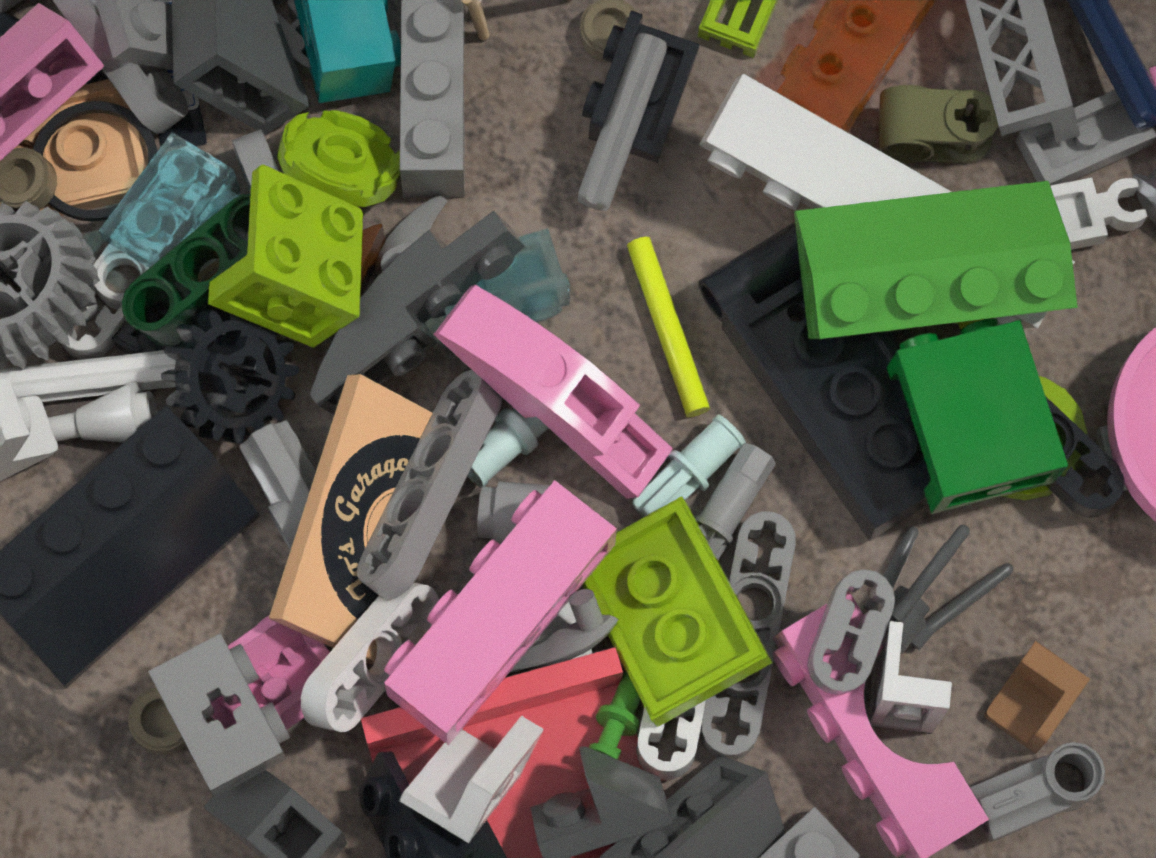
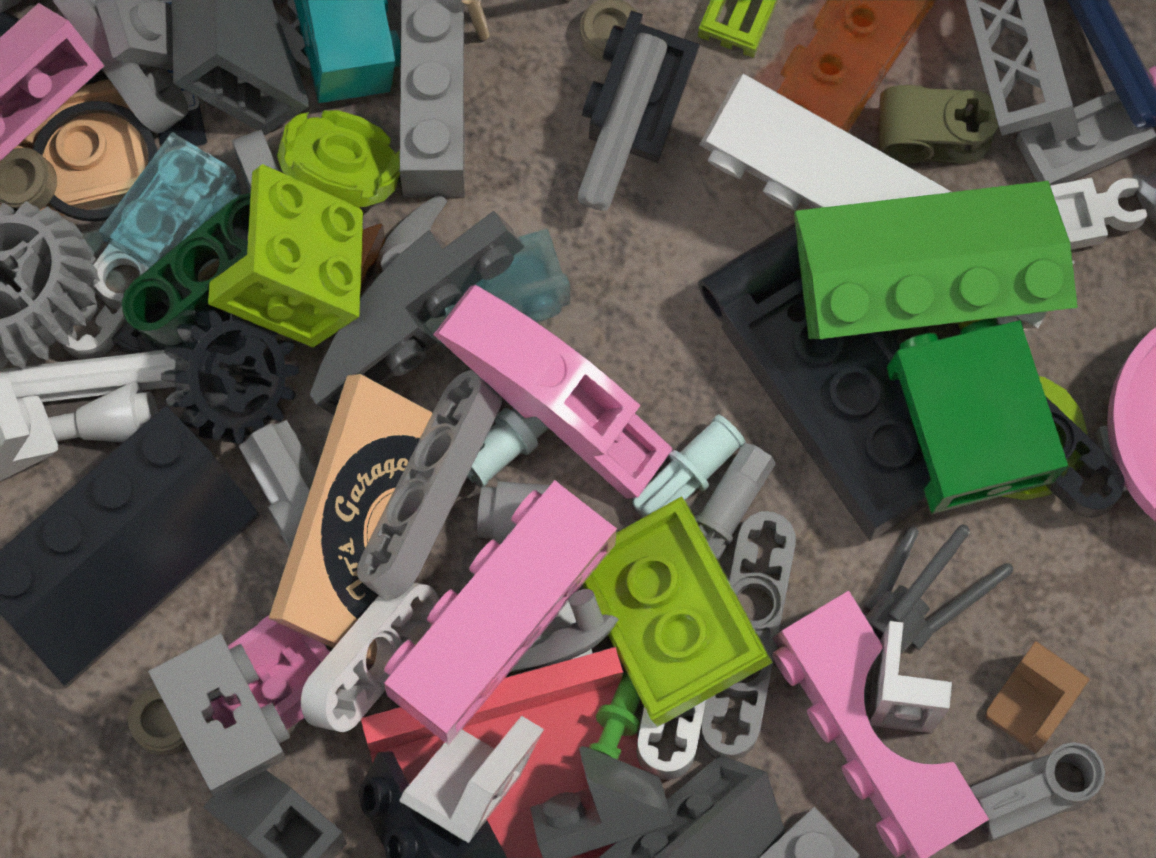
(668, 327): neon yellow bar -> none
(865, 638): light grey beam -> none

